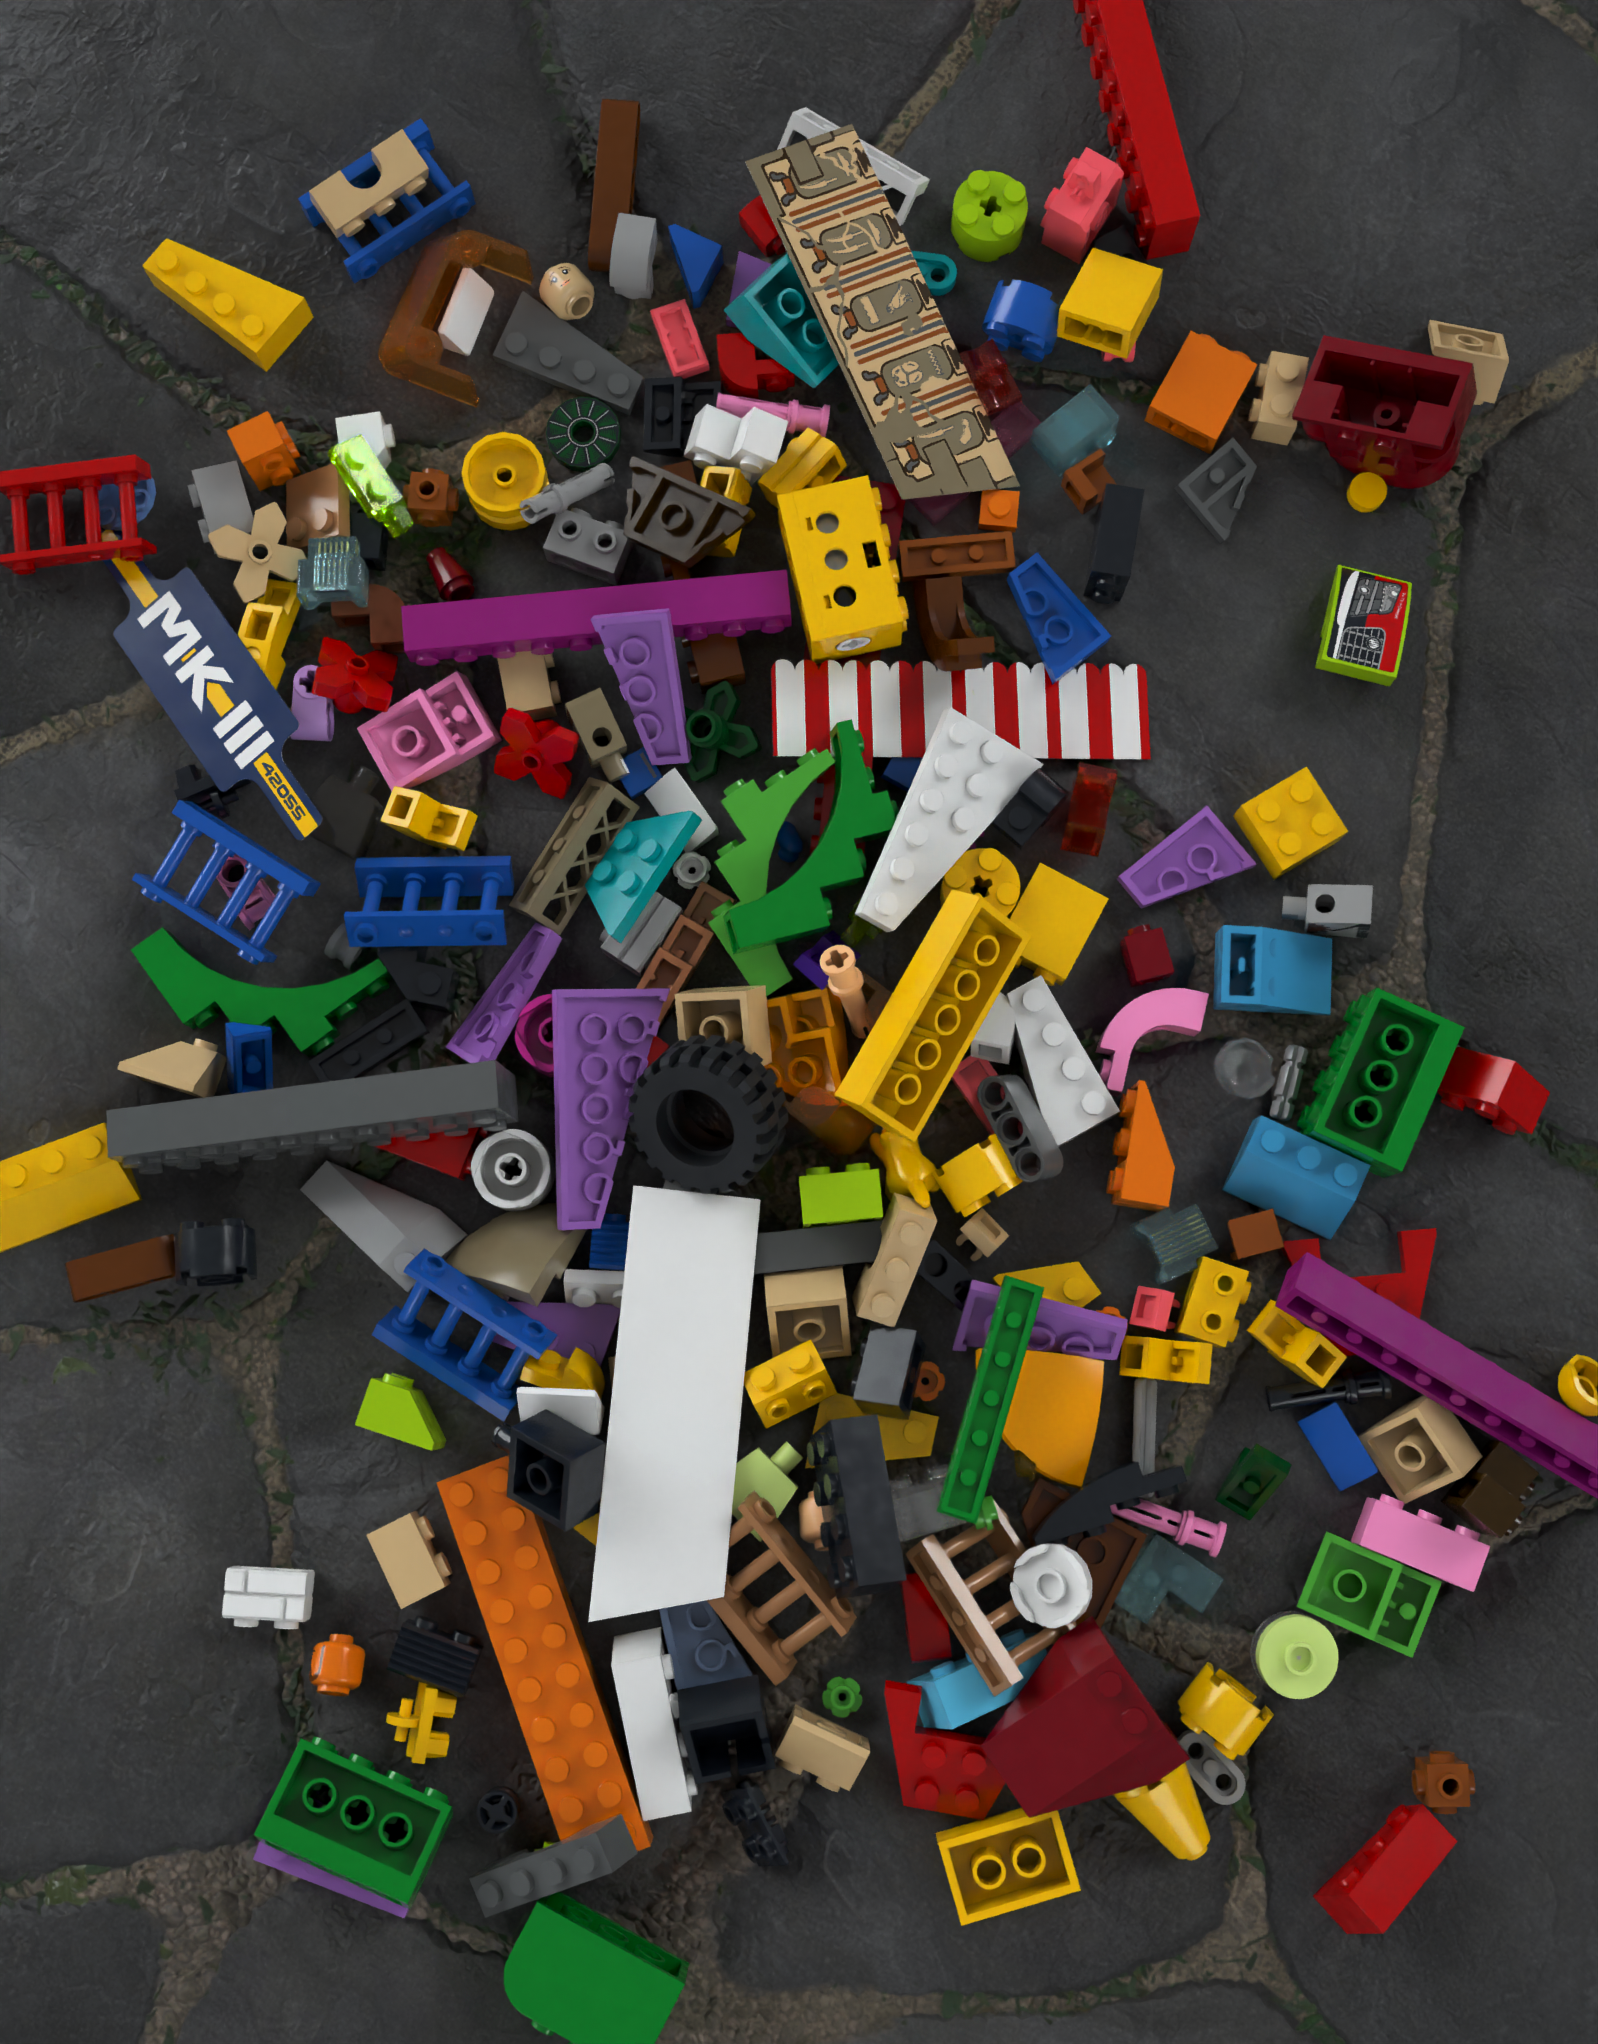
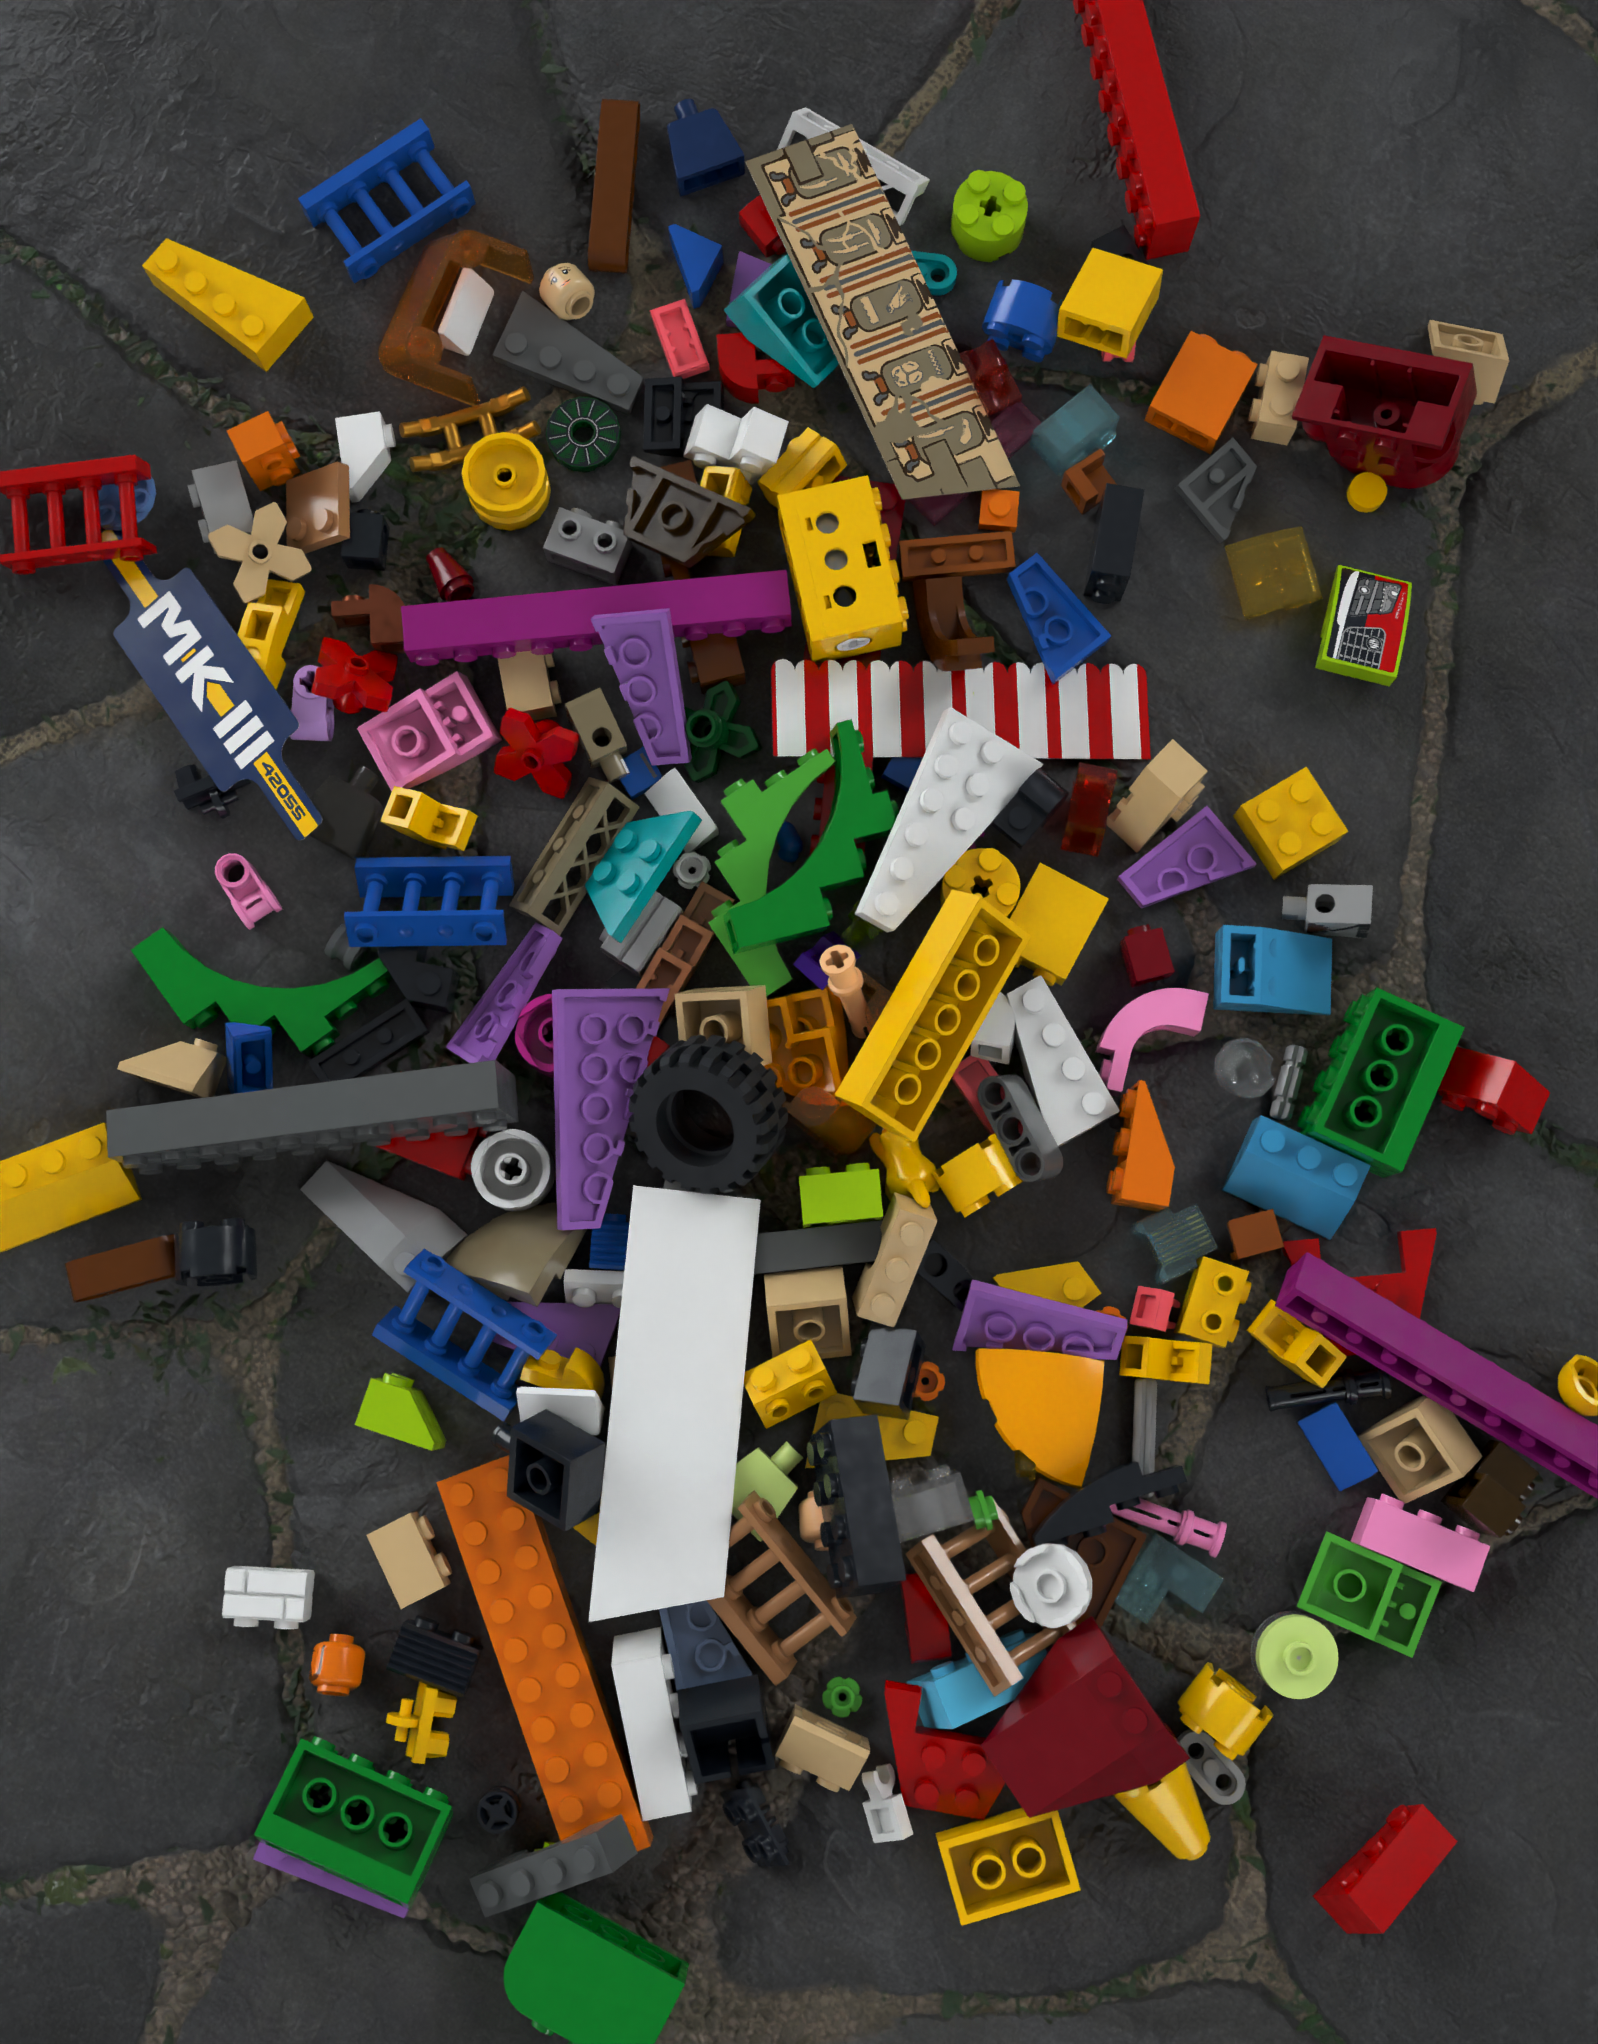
(259, 864): blue fence -> none
(332, 573): clear light blue piece -> none
(347, 207): tan arch -> none
(371, 484): clear neon green hinge -> none
(431, 498): dark orange brick -> none
(449, 425): none -> pearl gold piece
(558, 497): light grey pin -> none
(633, 256): light grey brick -> none
(702, 149): none -> dark blue torso
(798, 415): bright pink pin -> none
(883, 1810): none -> white plate
(983, 1233): tan tile -> none
(989, 1400): green tile -> none
(1081, 205): coral hinge -> none
(1159, 793): none -> tan wedge
(1252, 1480): dark green slope -> none
(1273, 572): none -> clear yellow slope
(1429, 1778): dark orange brick -> none

